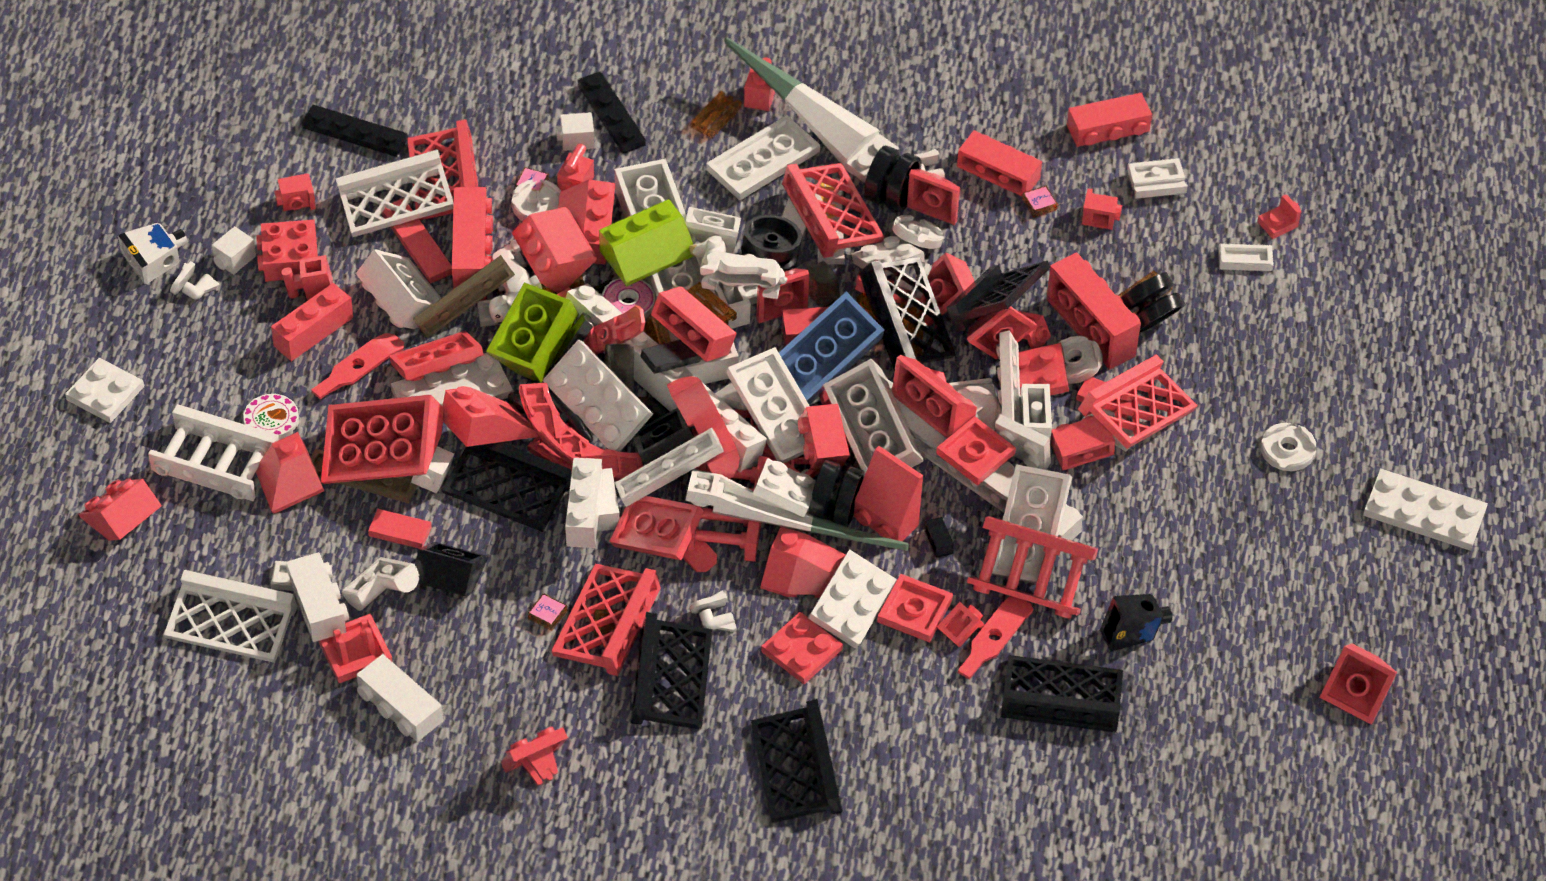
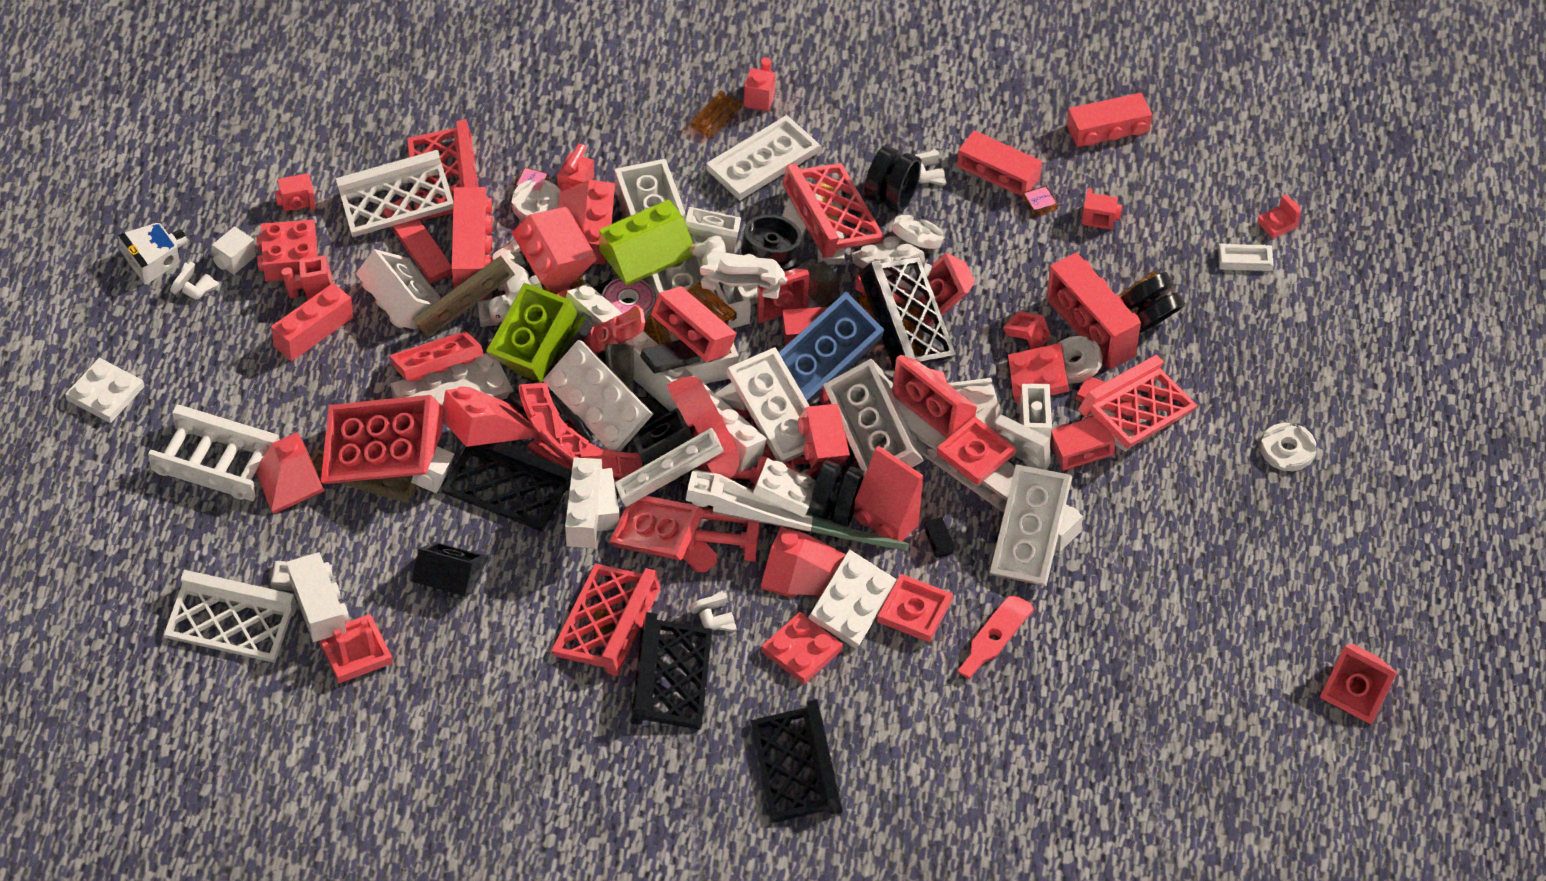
(120, 508): coral slope -> none
(272, 414): white tile -> none
(354, 130): black plate -> none
(368, 356): coral piece -> none
(378, 577): white brick -> none
(399, 529): coral tile -> none
(399, 698): white brick -> none
(536, 755): coral plate -> none
(547, 612): tile -> none
(576, 130): white brick -> none
(611, 112): black plate -> none
(843, 133): white plate -> none
(933, 195): coral slope -> none
(961, 623): coral bracket -> none
(985, 332): coral slope -> none
(993, 293): black fence -> none
(1009, 376): white plate -> none
(1052, 546): coral fence -> none
(1061, 709): black fence -> none
(1133, 620): black torso -> none
(1157, 178): white plate -> none
(1425, 509): white plate -> none

